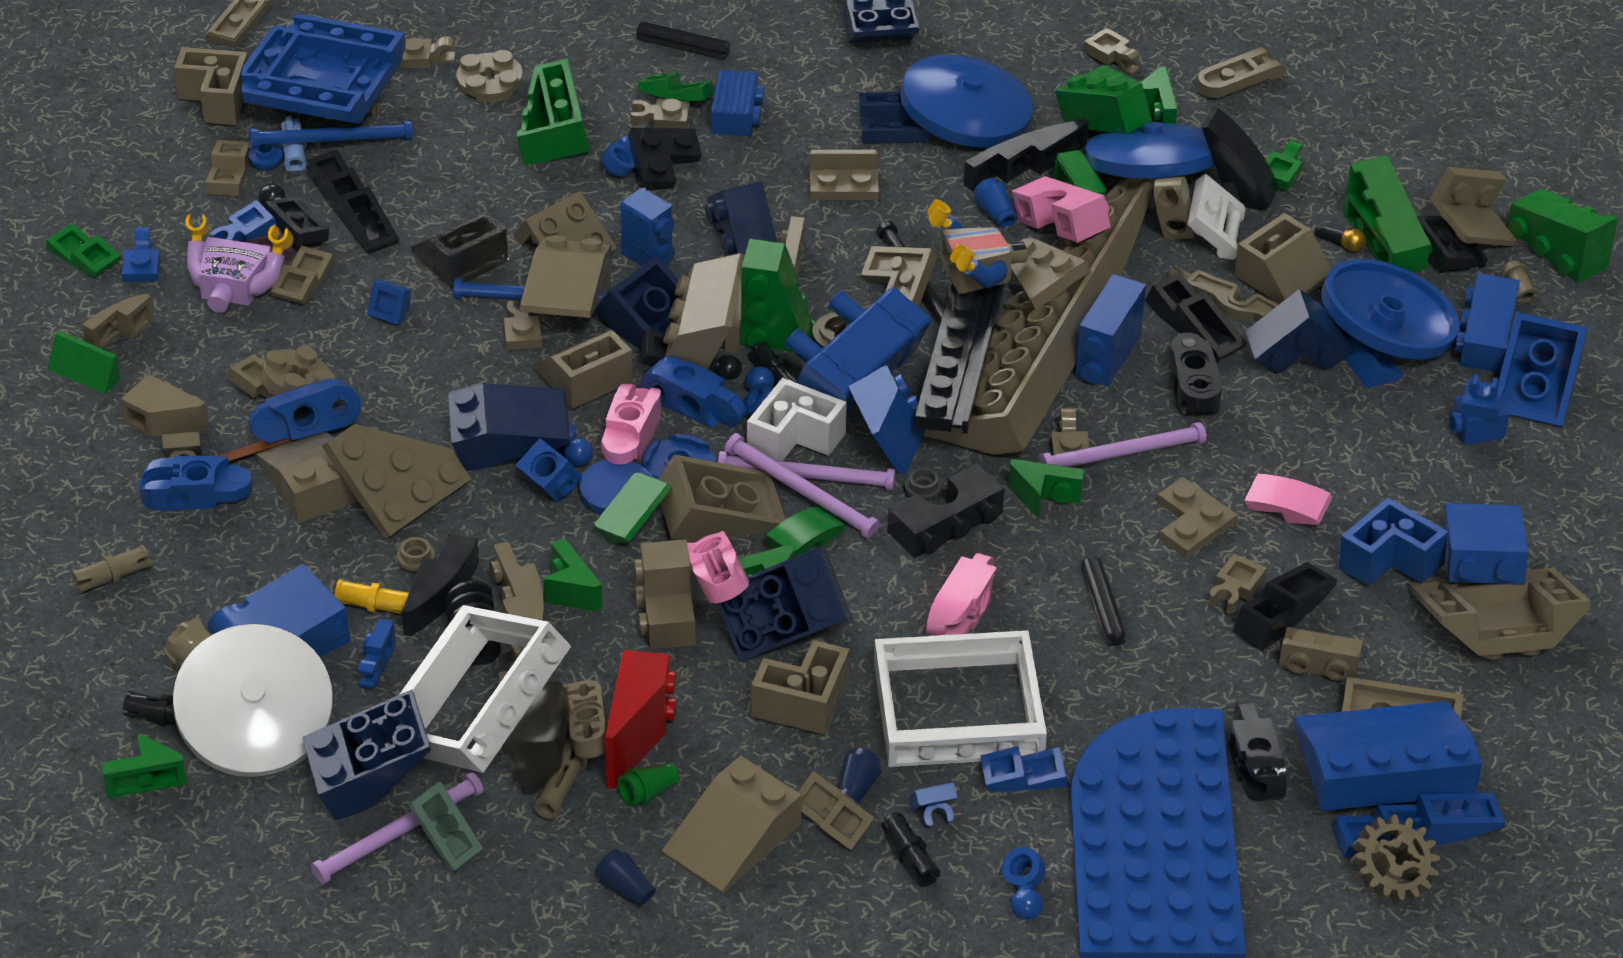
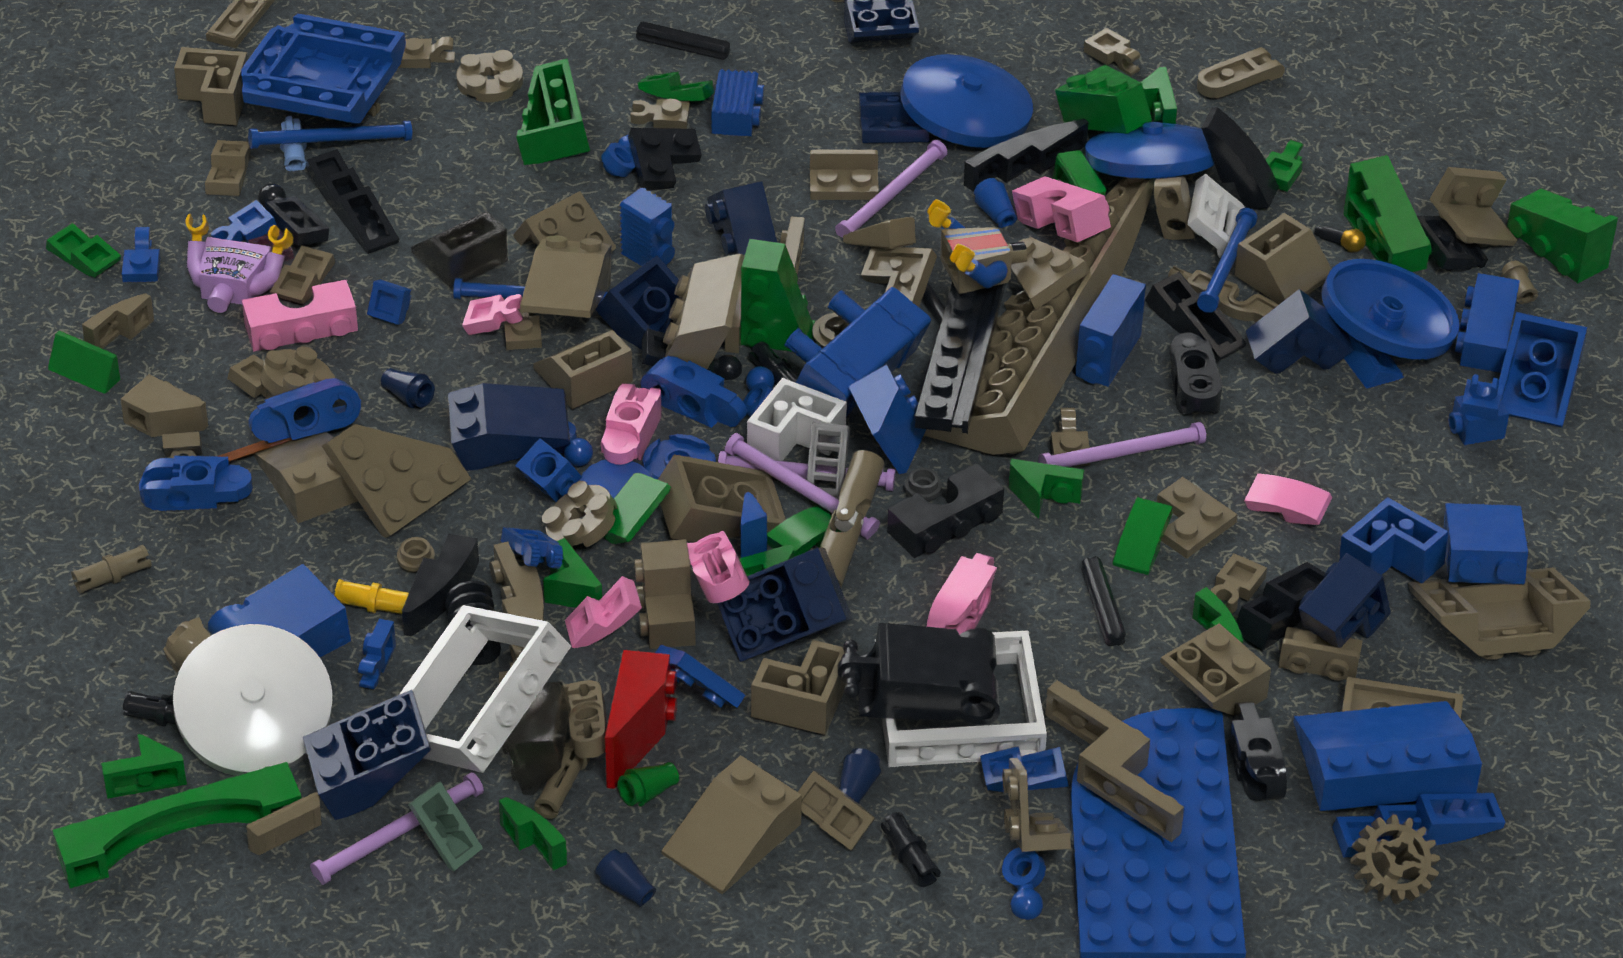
(96, 844): none -> green arch
(266, 157): blue plate -> none
(275, 325): none -> bright pink arch
(284, 824): none -> dark tan tile
(410, 387): none -> dark blue cone
(489, 312): none -> bright pink plate
(529, 828): none -> green slope
(533, 546): none -> blue hinge
(582, 499): none -> dark tan plate
(599, 618): none -> bright pink slope
(692, 671): none -> blue plate
(753, 527): none -> blue slope
(827, 429): none -> light grey slope
(853, 505): none -> dark tan piece
(886, 234): none -> dark tan slope
(924, 674): none -> black piece
(934, 799): blue tile -> none
(935, 151): none -> lavender bar
(1030, 831): none -> dark tan bracket
(1114, 761): none -> dark tan bracket
(1142, 536): none -> green slope
(1209, 300): none -> blue bar
(1211, 611): none -> green slope
(1219, 669): none -> dark tan slope
(1346, 602): none -> dark blue brick

